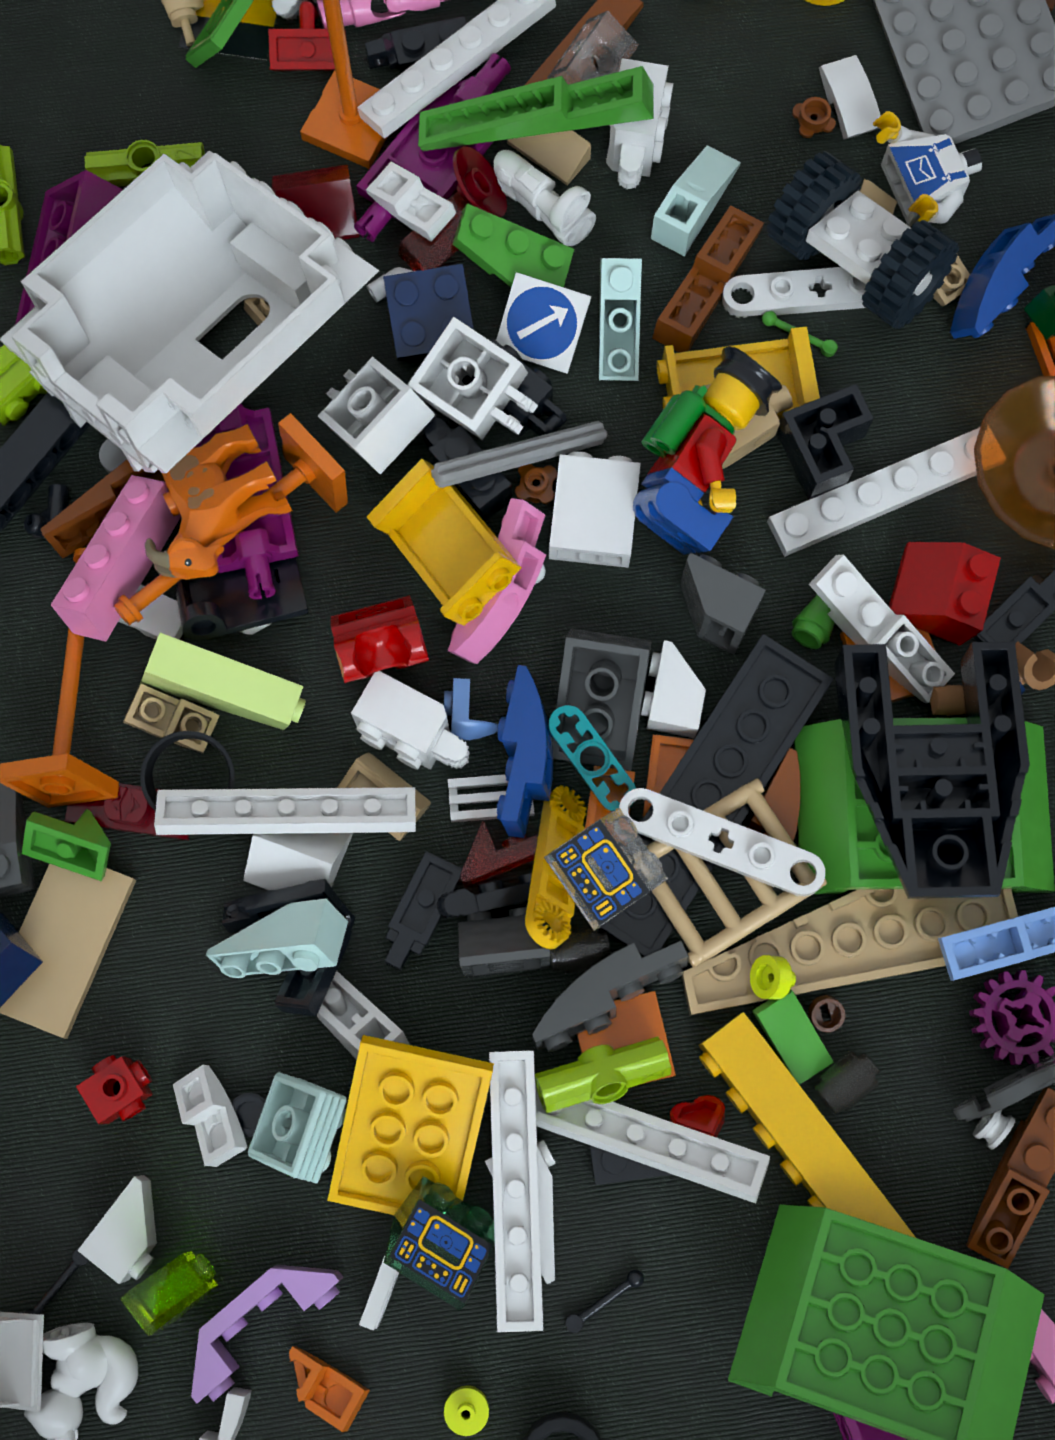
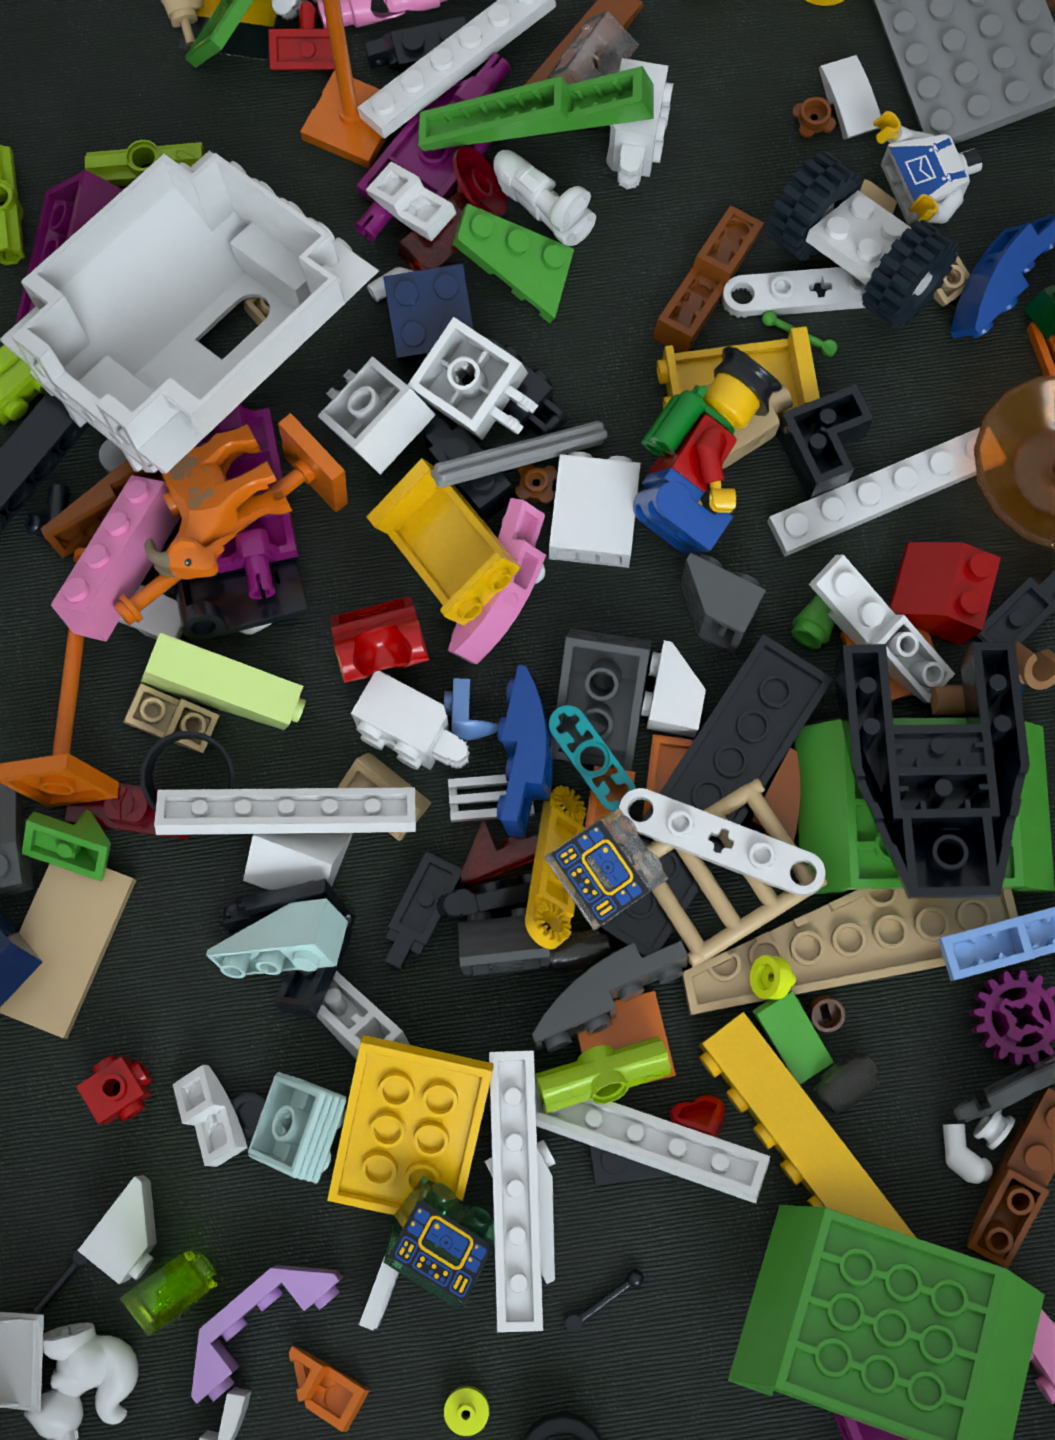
(323, 196): dark red slope -> none
(543, 322): piece -> none
(557, 153): tan slope -> none
(619, 318): light aqua slope -> none
(692, 200): light aqua slope -> none
(961, 1159): none -> white arm

